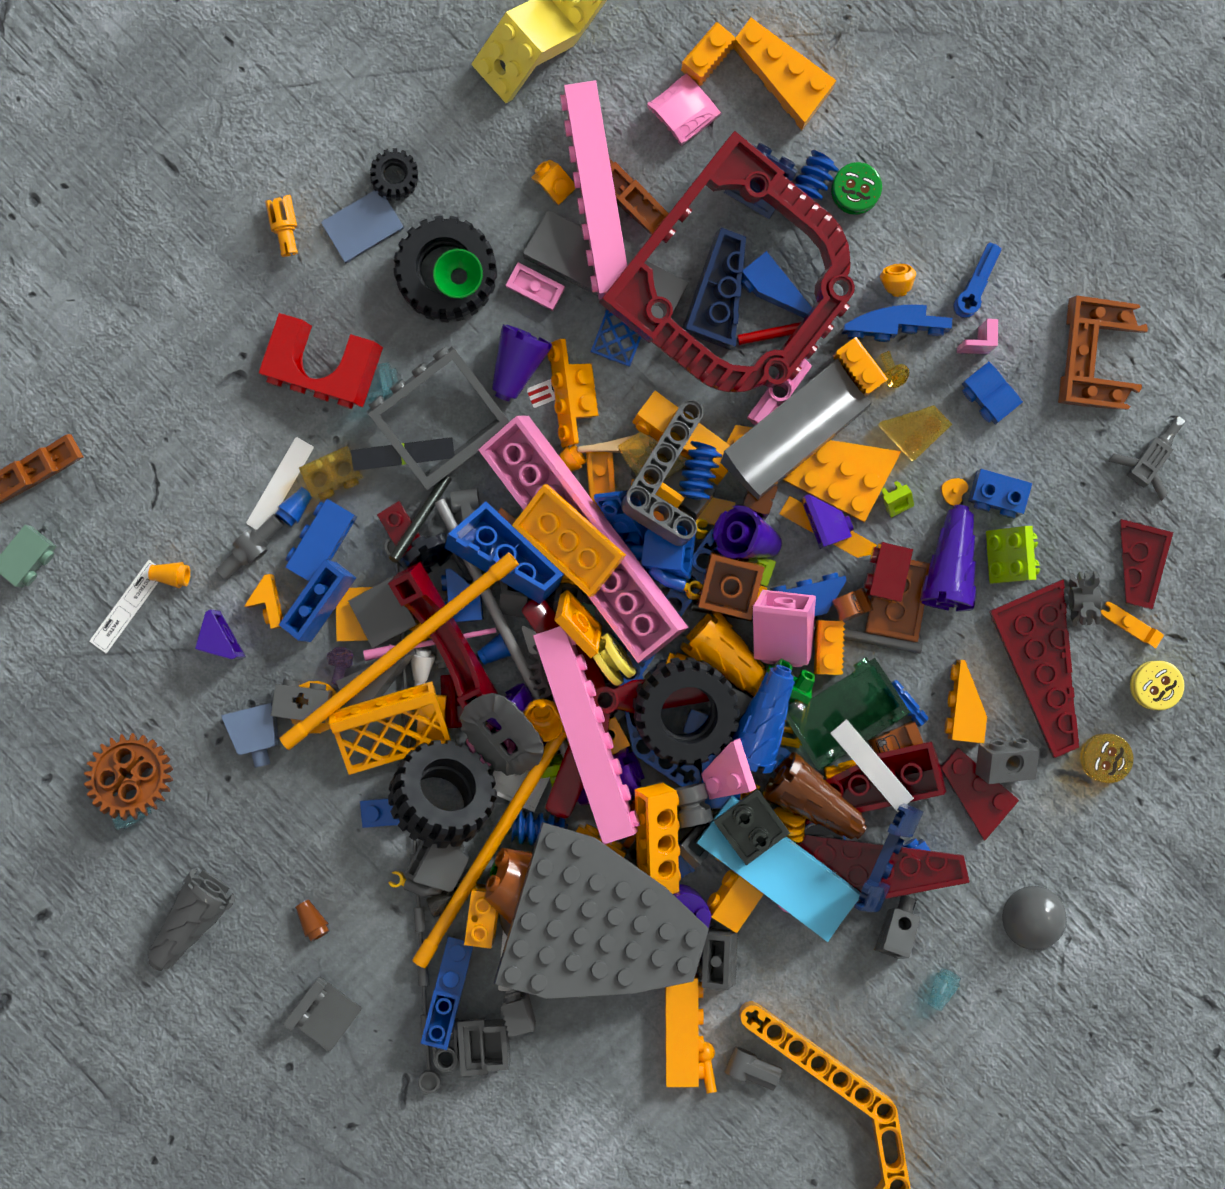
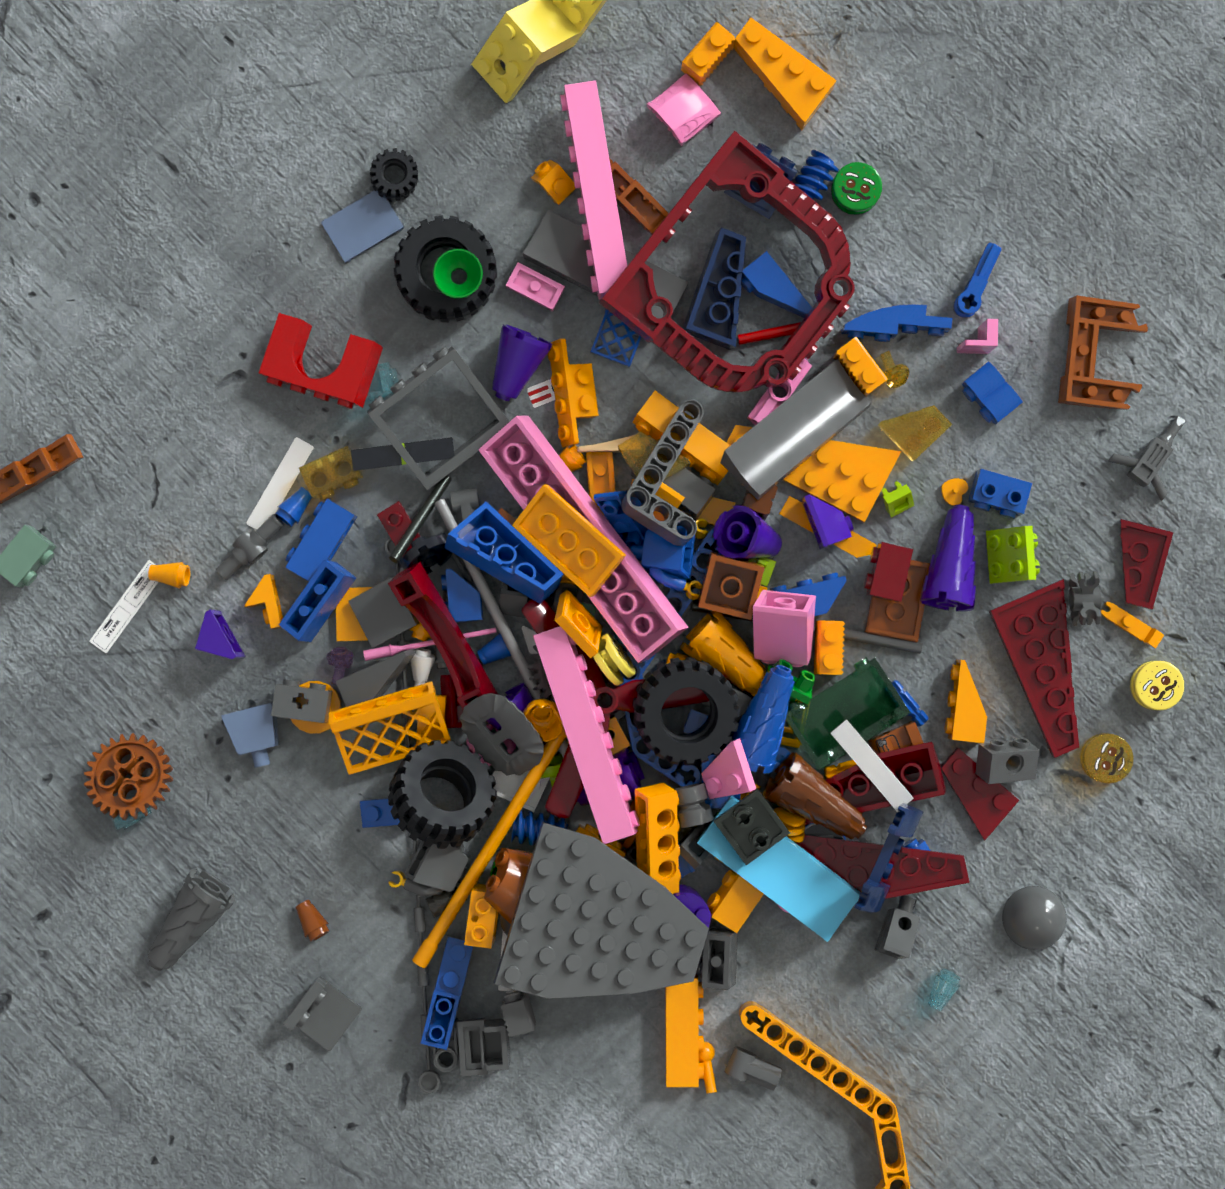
(283, 223): light orange arm -> none
(303, 728): light orange piece -> none
(699, 472): blue piece -> none
(852, 604): dark orange leg -> none
(898, 279): light orange cone -> none

